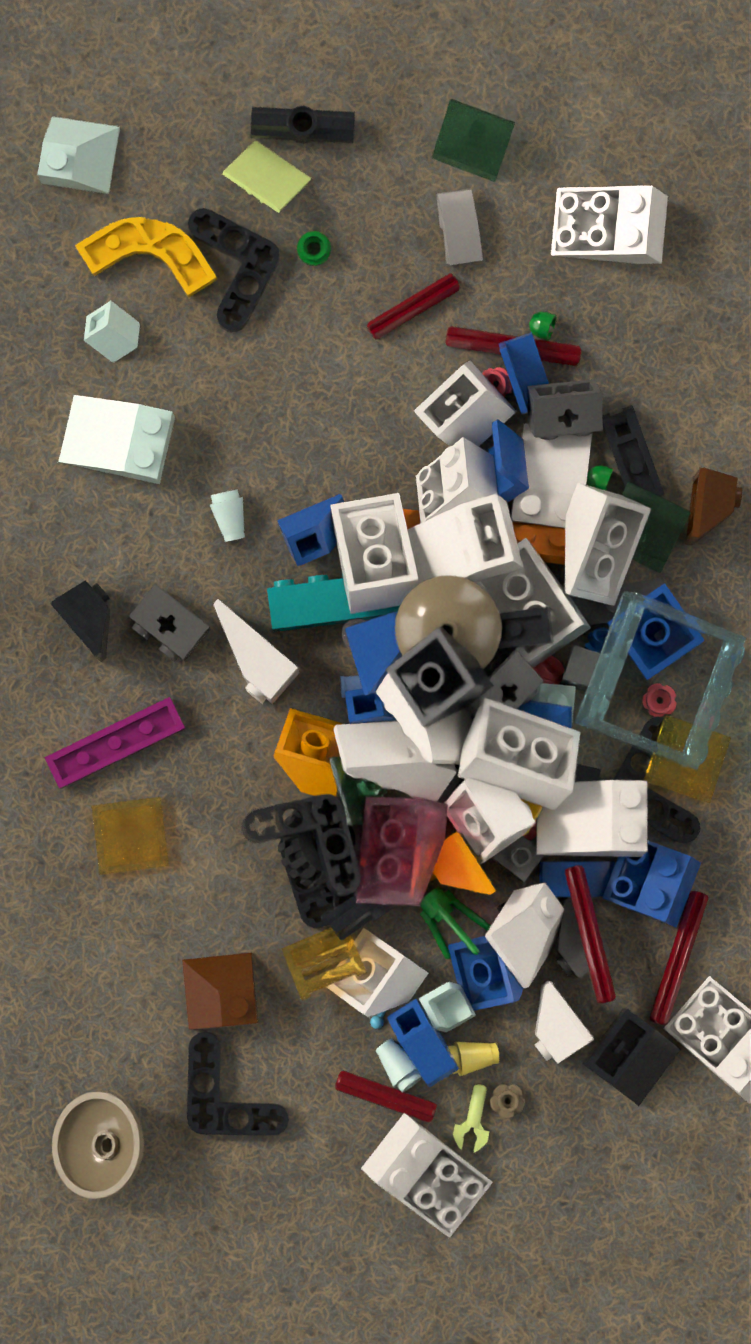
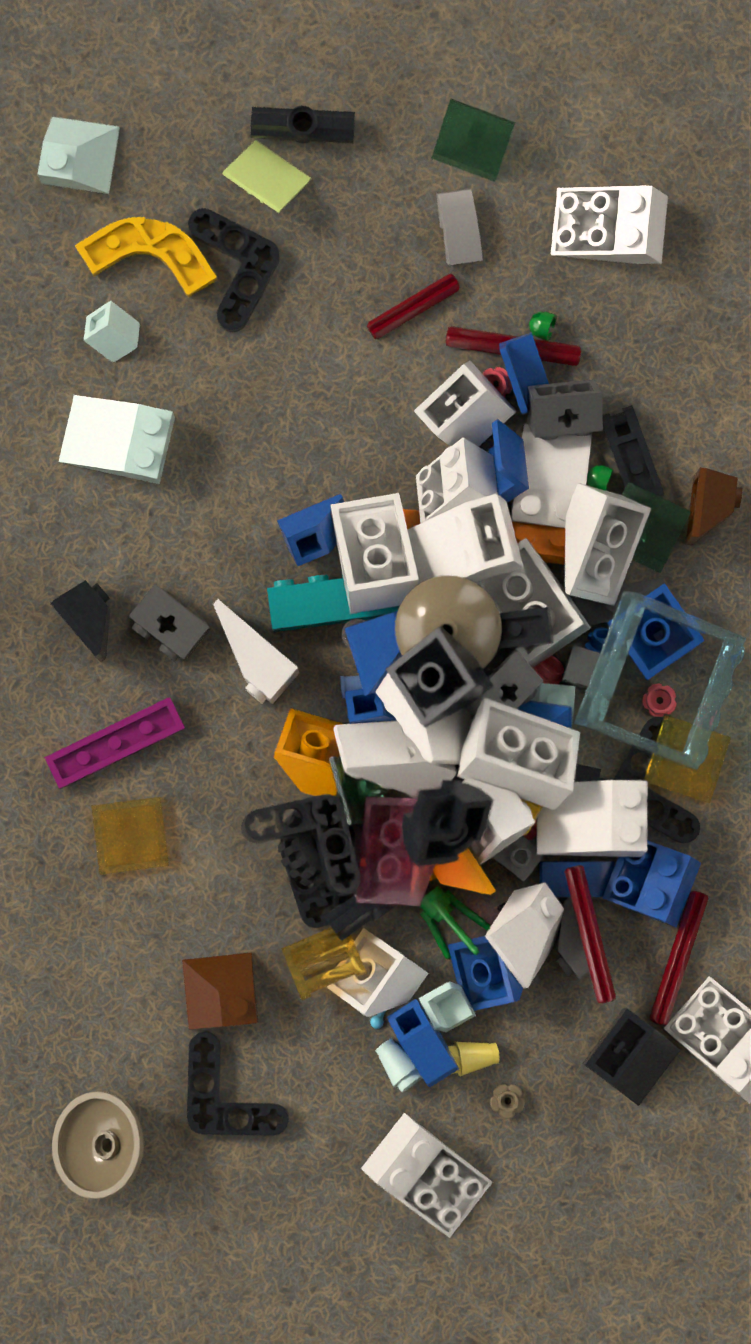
(229, 514): light aqua cone -> none
(309, 238): green plate -> none
(385, 1096): dark red axle -> none
(445, 822): none -> black brick
(473, 1119): yellowish green bar -> none
(558, 1026): white slope -> none

